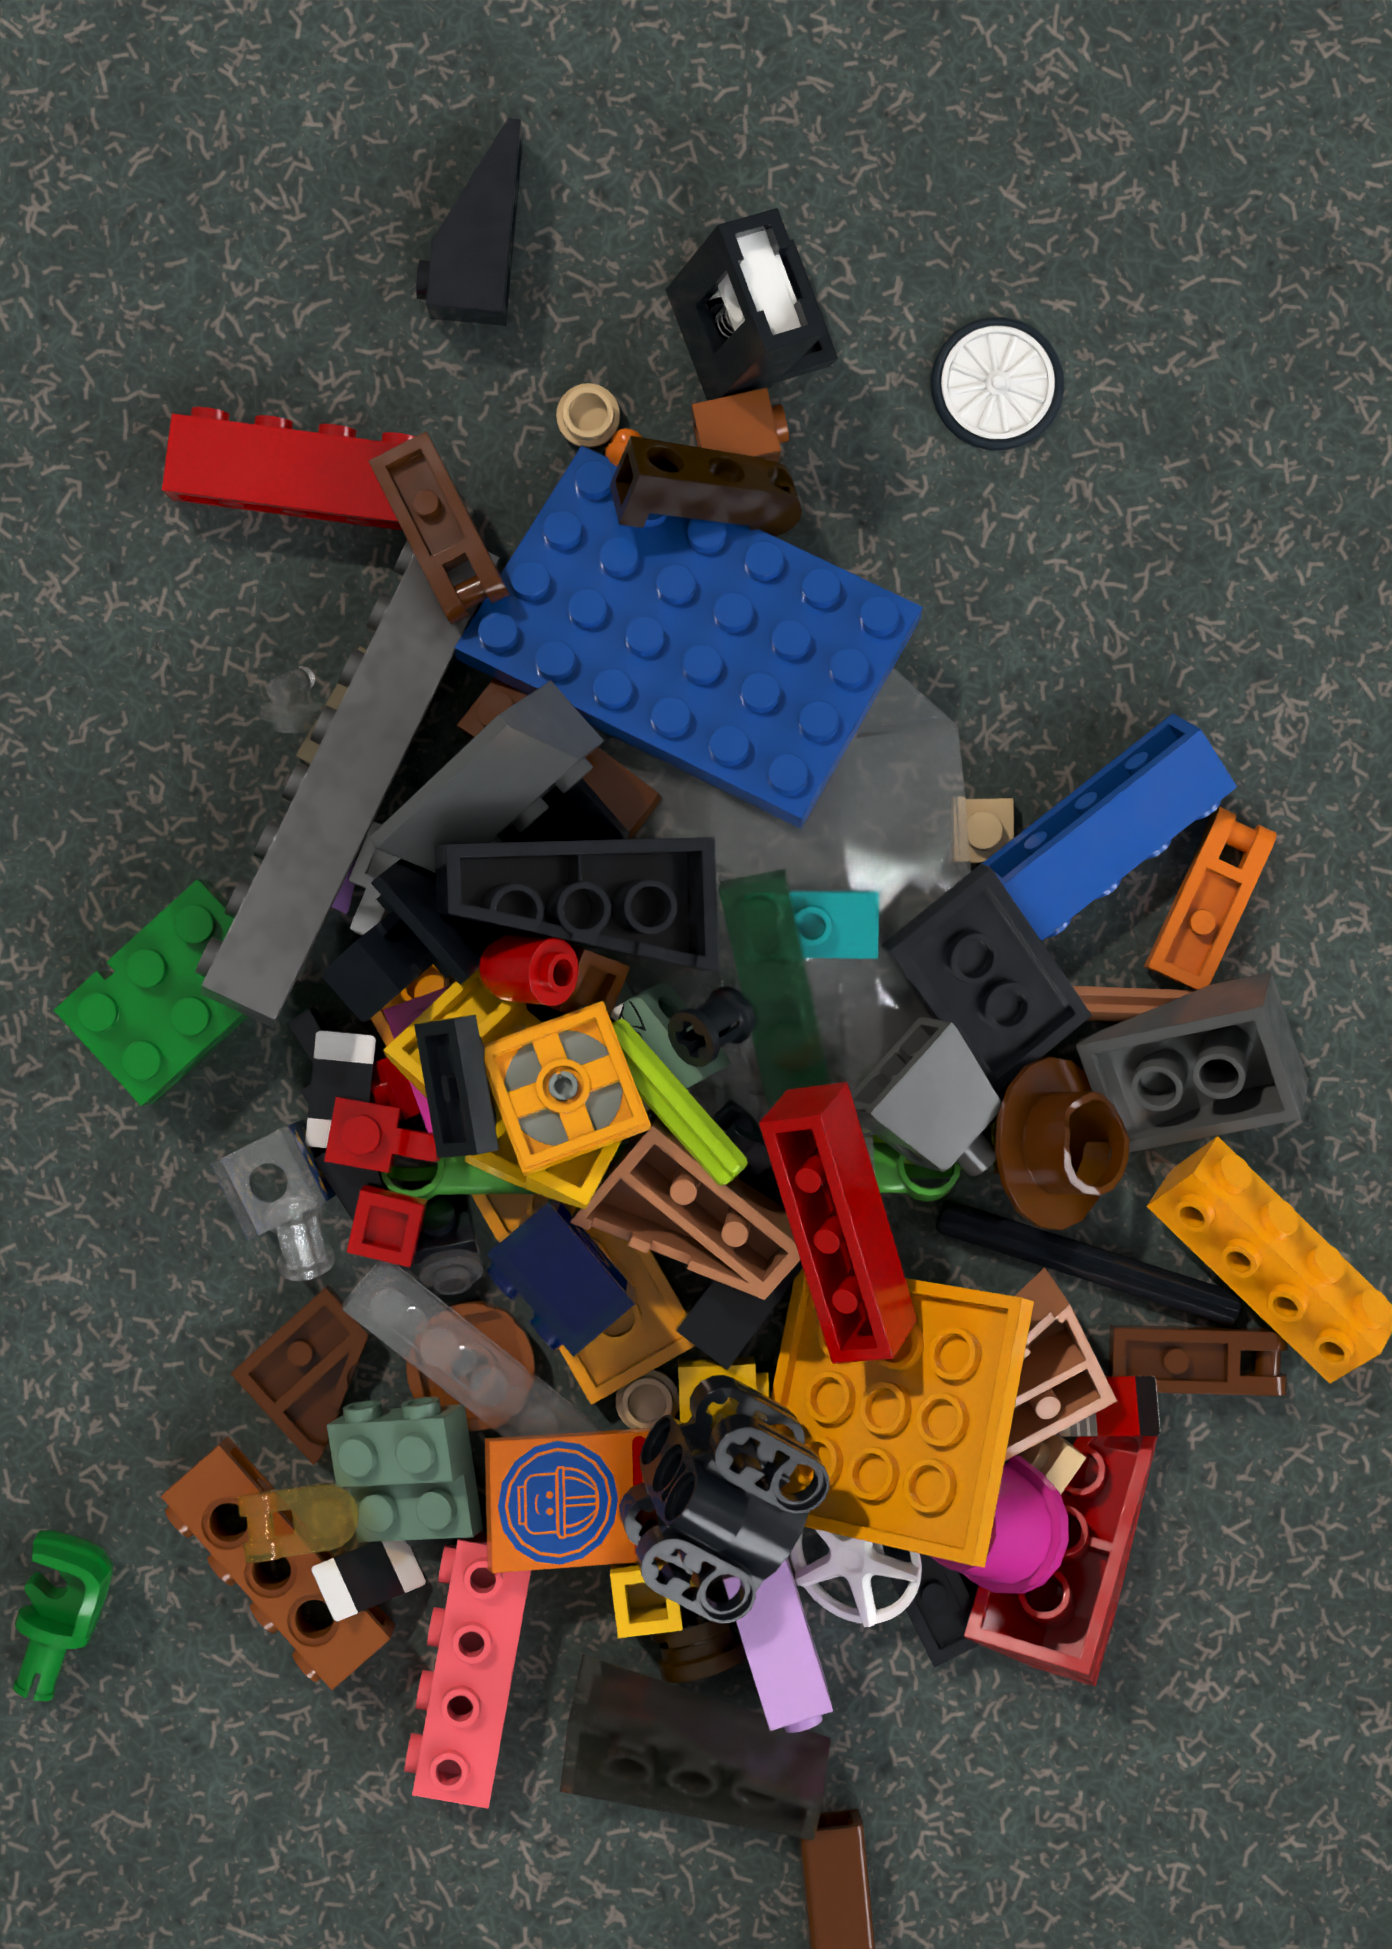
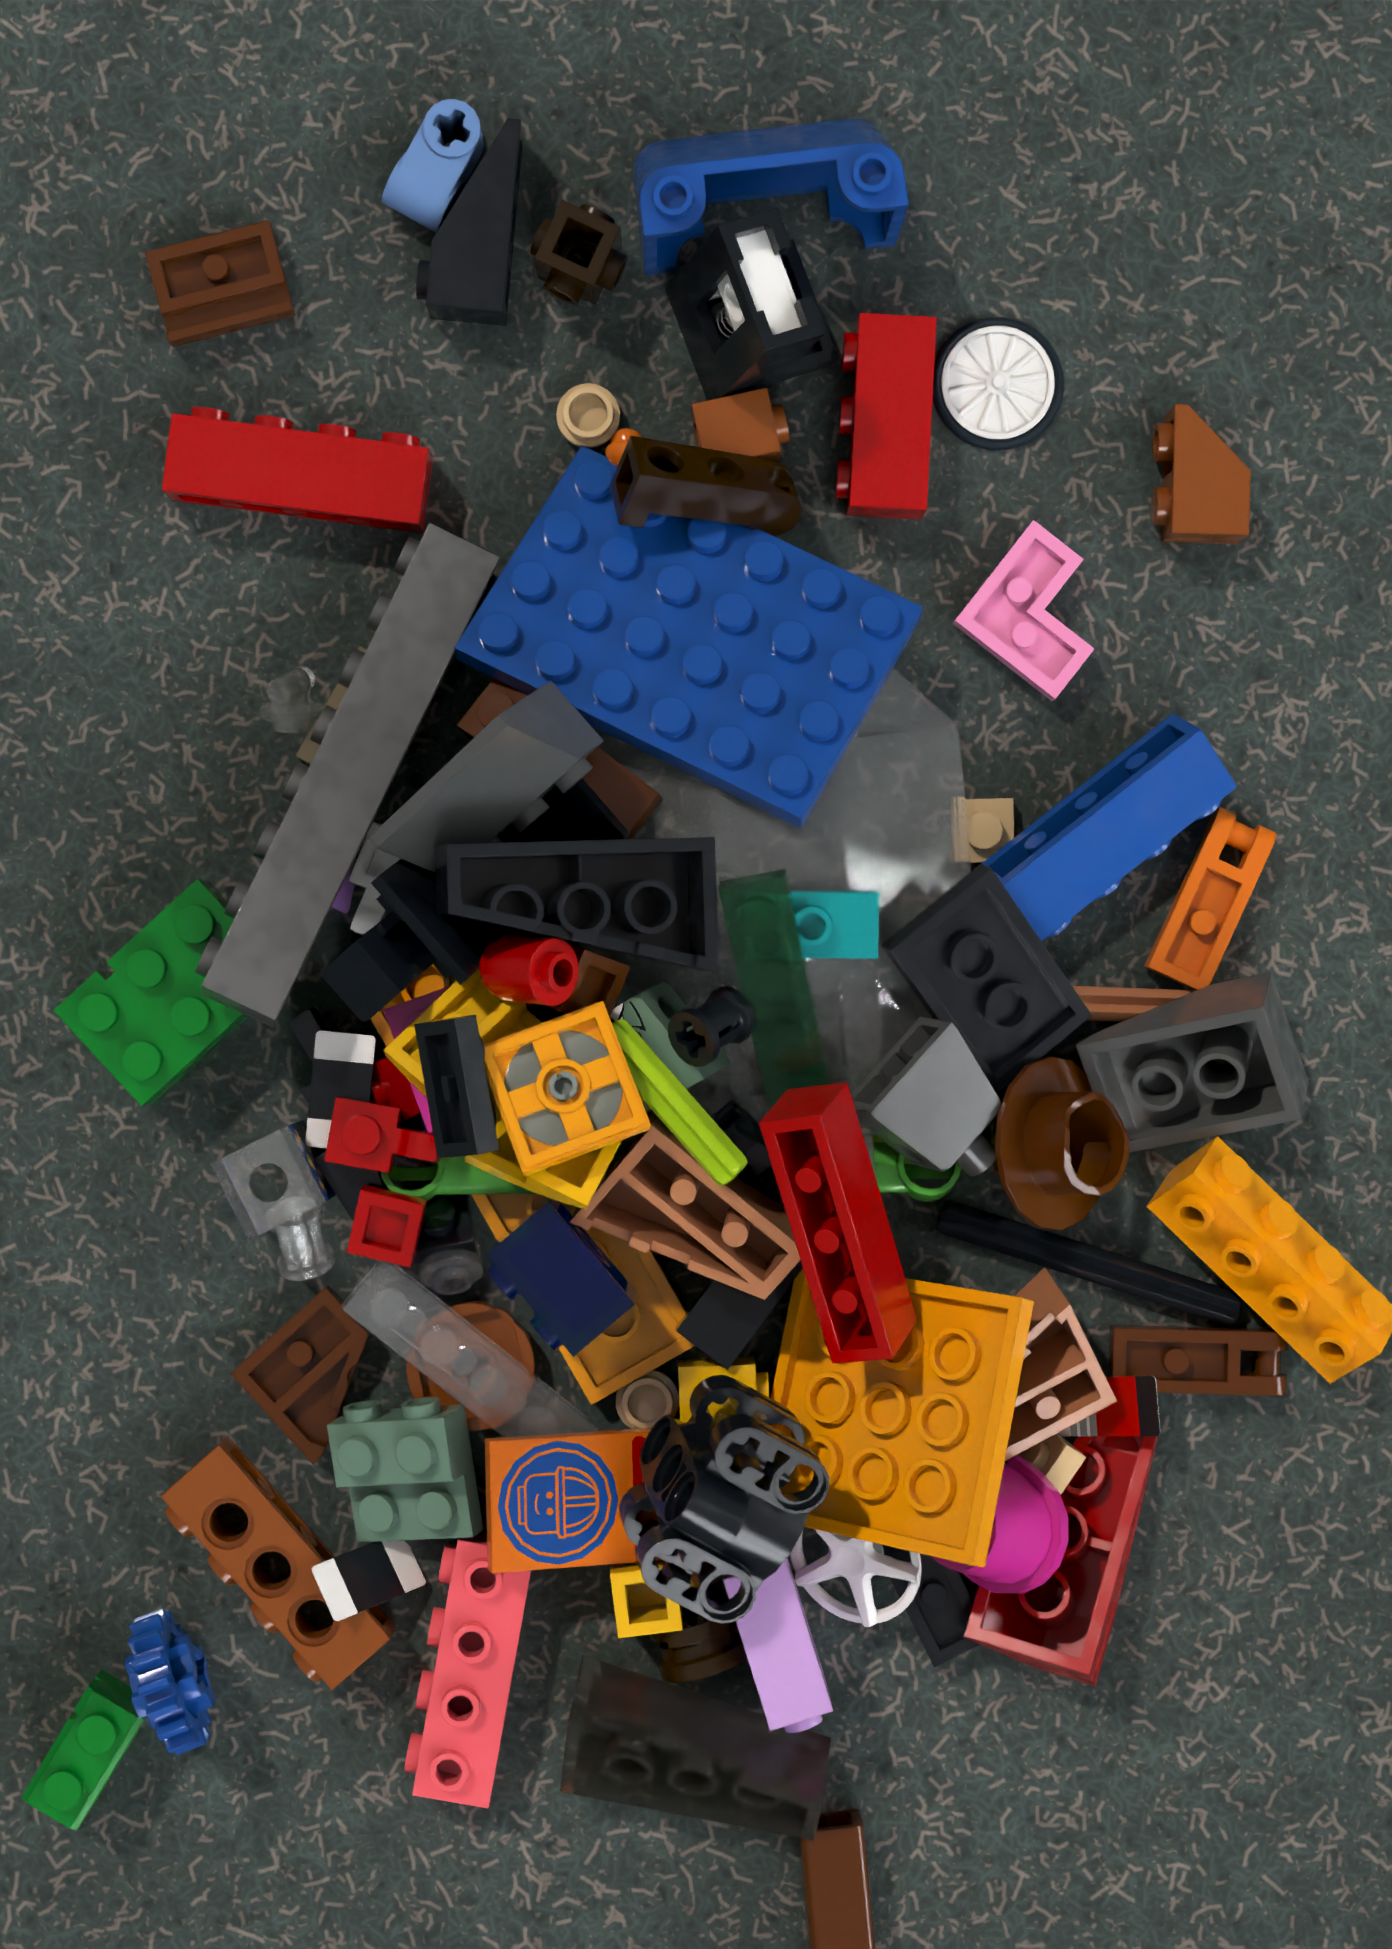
(60, 1616): green piece -> none
(85, 1752): none -> green brick
(169, 1681): none -> blue gear
(220, 283): none -> reddish brown plate
(322, 1520): clear yellow plate -> none
(431, 174): none -> medium blue piece
(437, 525): reddish brown plate -> none
(576, 231): none -> dark brown brick
(841, 157): none -> blue windscreen
(887, 416): none -> red brick
(1011, 616): none -> bright pink plate
(1203, 483): none -> dark orange slope

